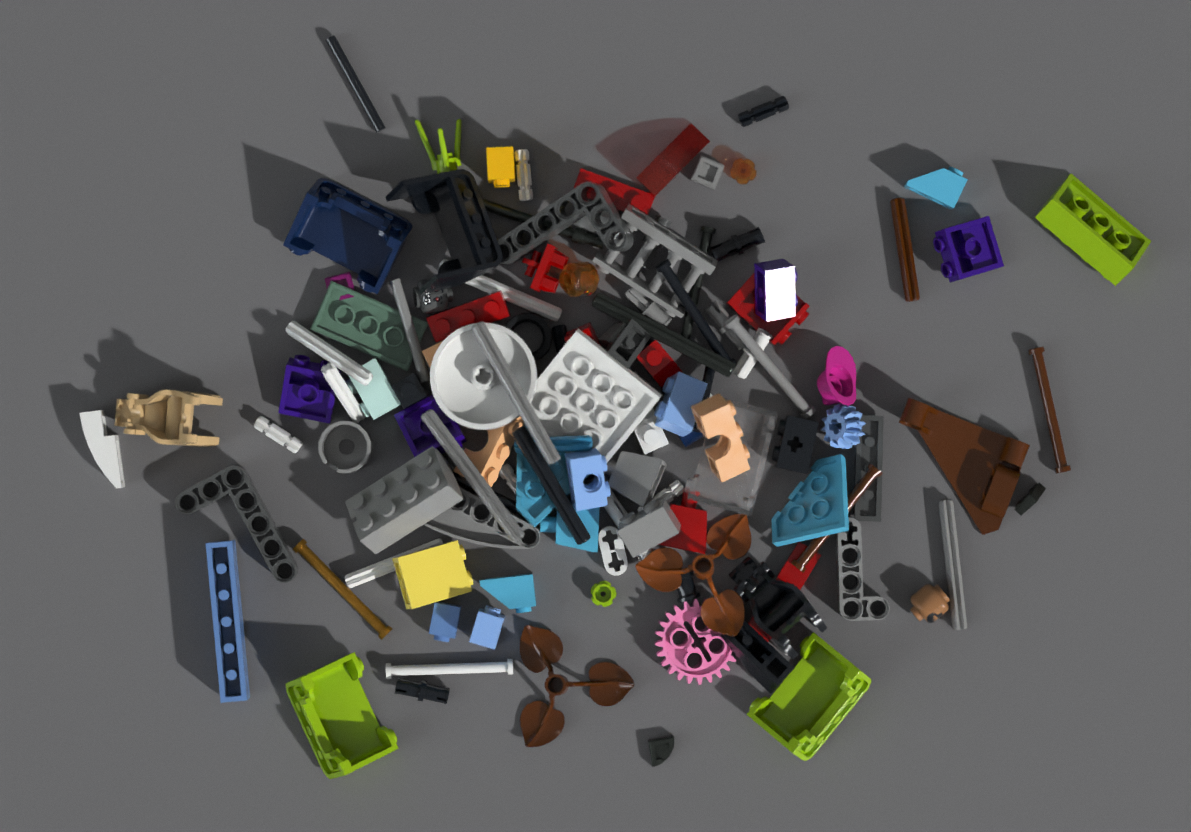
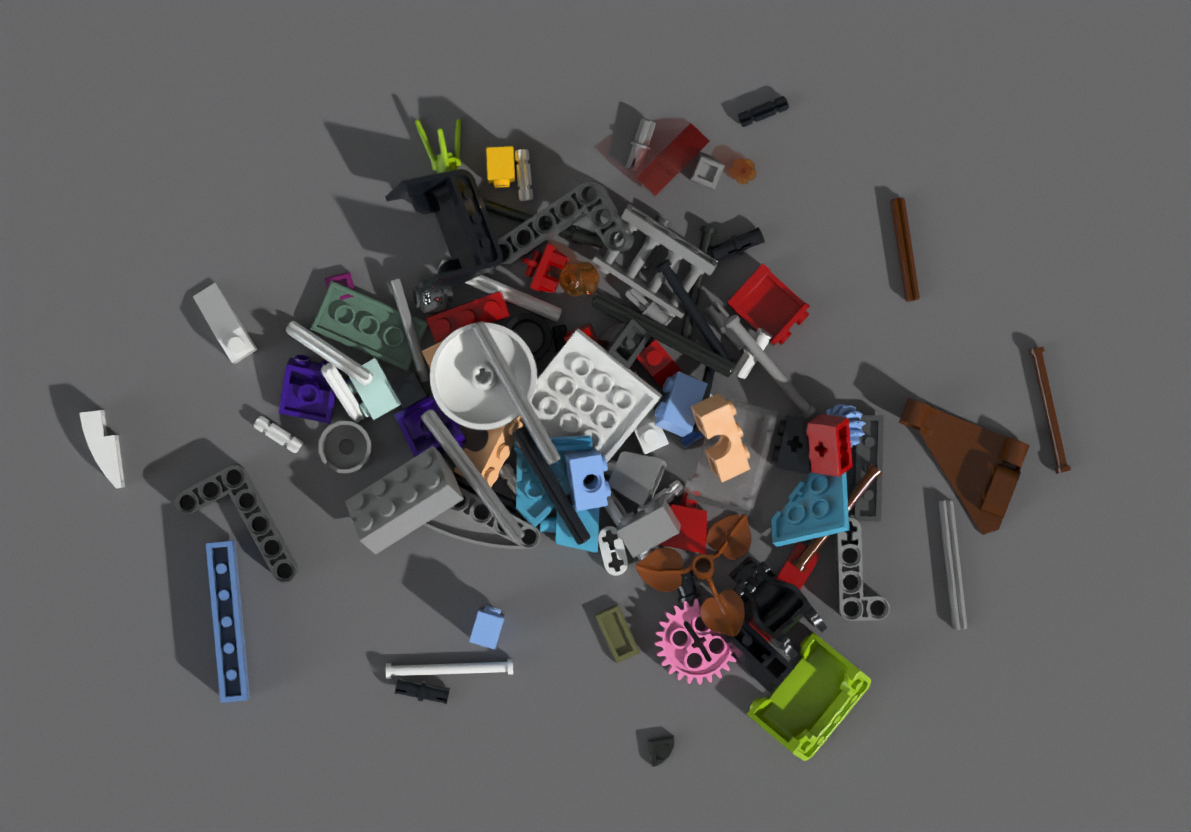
(165, 416): tan animal -> none
(224, 323): none -> white slope
(339, 717): lime windscreen -> none
(342, 589): pearl gold bar -> none
(349, 232): dark blue windscreen -> none
(355, 83): black bar -> none
(382, 567): white axle -> none
(433, 574): light yellow panel -> none
(444, 621): medium blue brick -> none
(513, 591): medium azure slope -> none
(539, 650): reddish brown plant -> none
(605, 600): lime plate -> none
(617, 633): none -> olive tile
(619, 193): red plate -> none
(640, 145): none -> light grey axle
(775, 289): brick -> none
(829, 445): none -> red brick
(838, 380): dark pink piece -> none
(929, 603): medium nougat head -> none
(939, 186): medium azure slope -> none
(968, 249): dark purple plate -> none
(1033, 496): pearl dark grey tile -> none
(1093, 229): lime slope -> none

